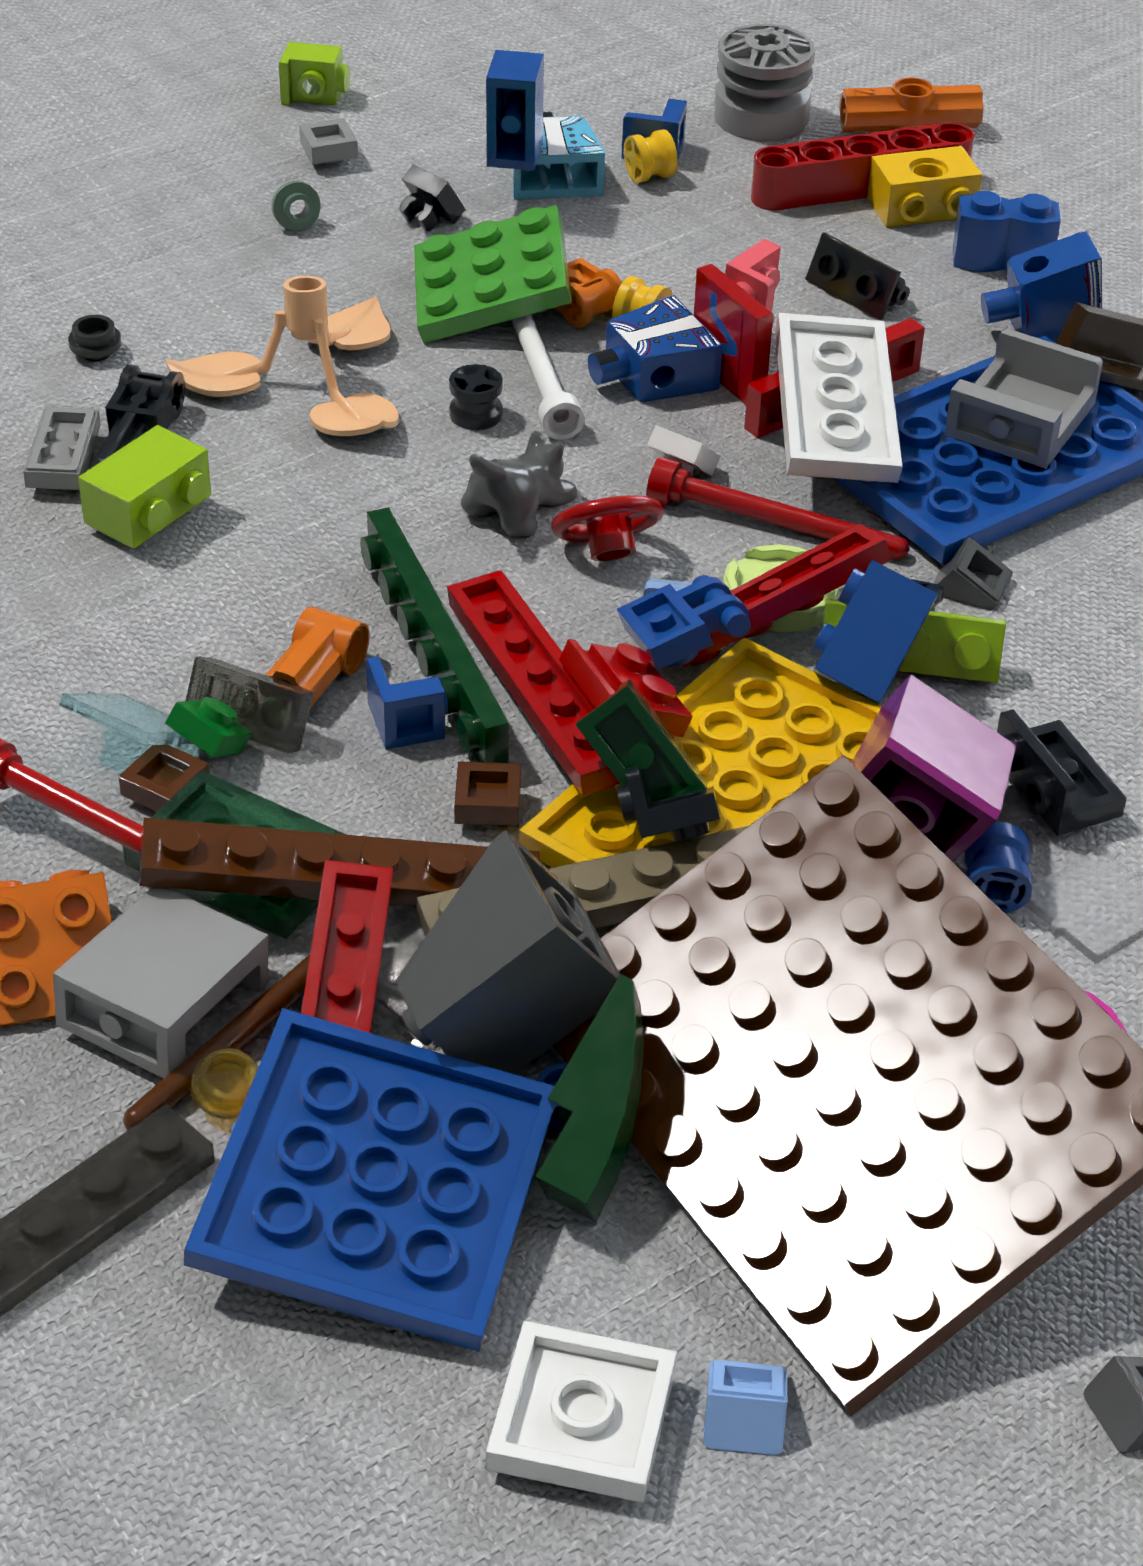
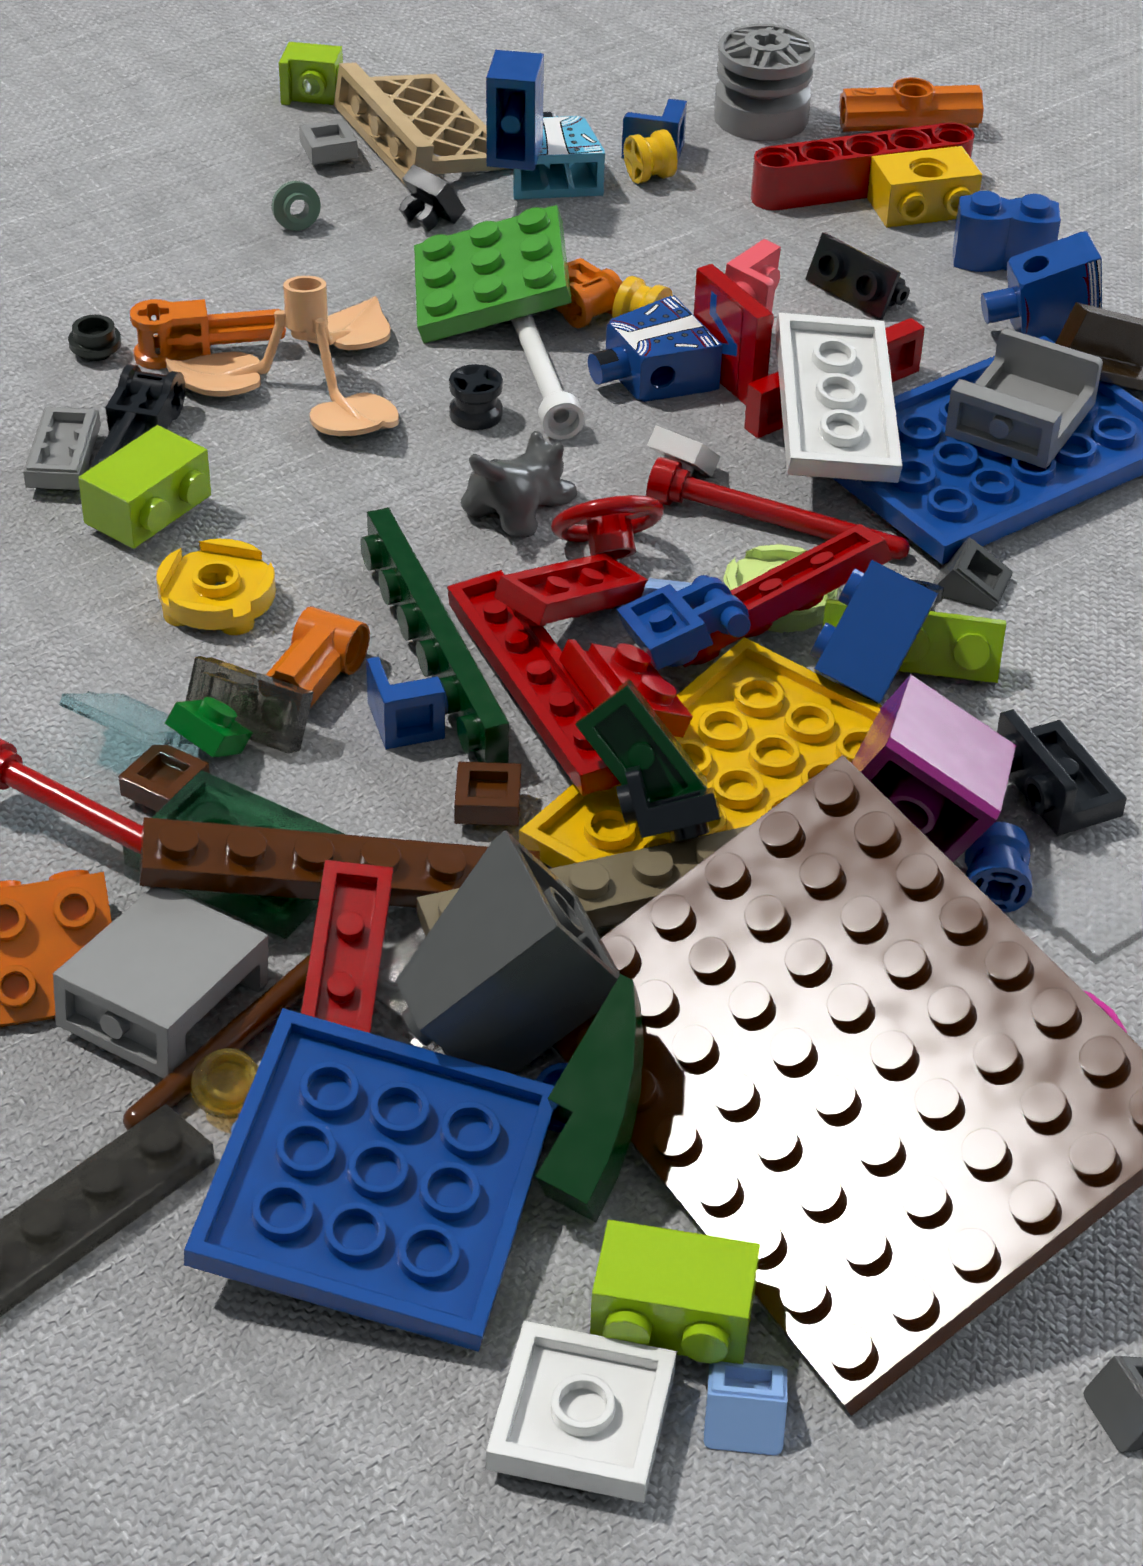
(188, 331): none -> orange connector
(192, 598): none -> yellow plate
(410, 123): none -> tan fence
(569, 589): none -> red plate
(675, 1291): none -> lime brick

